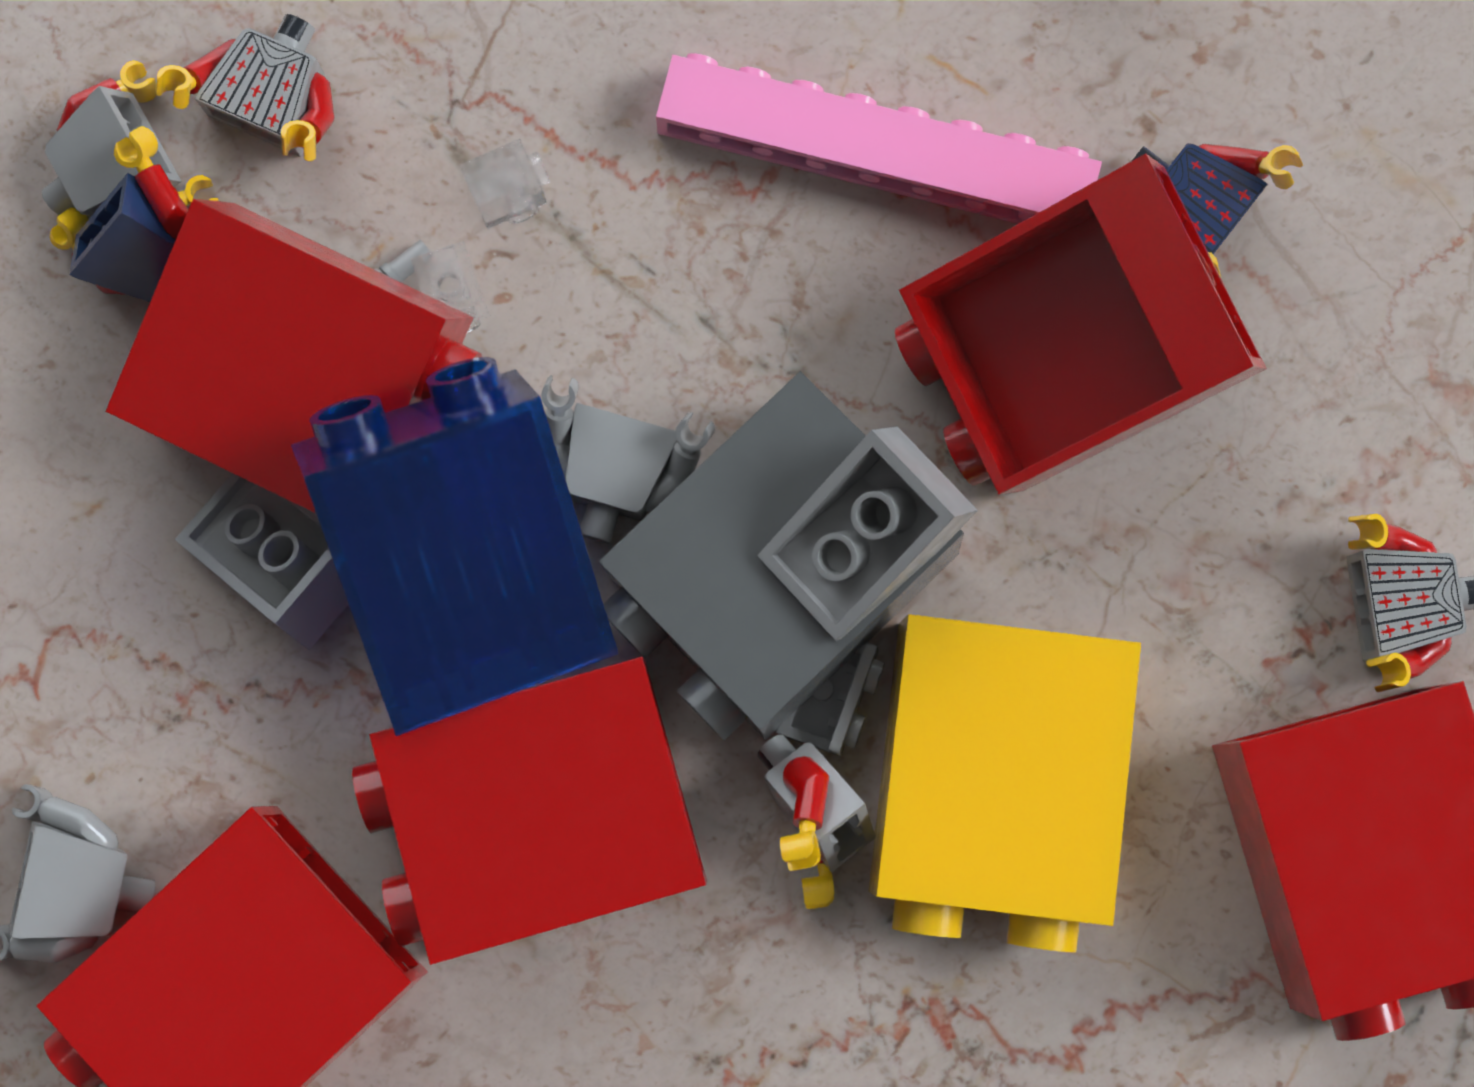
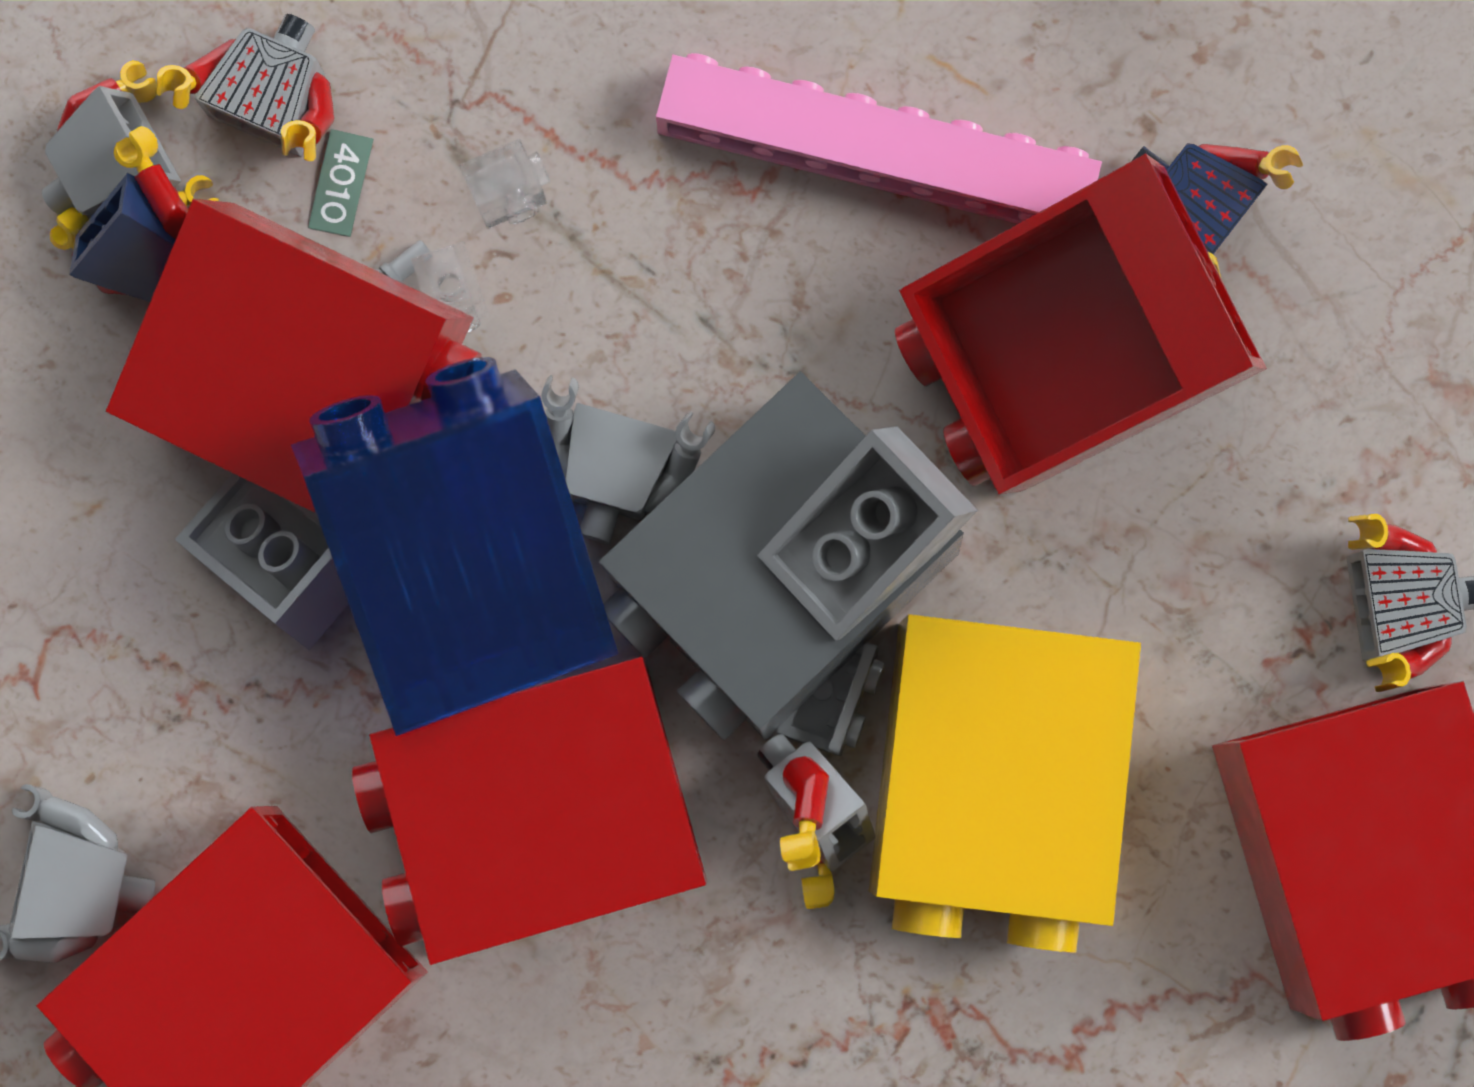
(340, 182): none -> sand green sticker

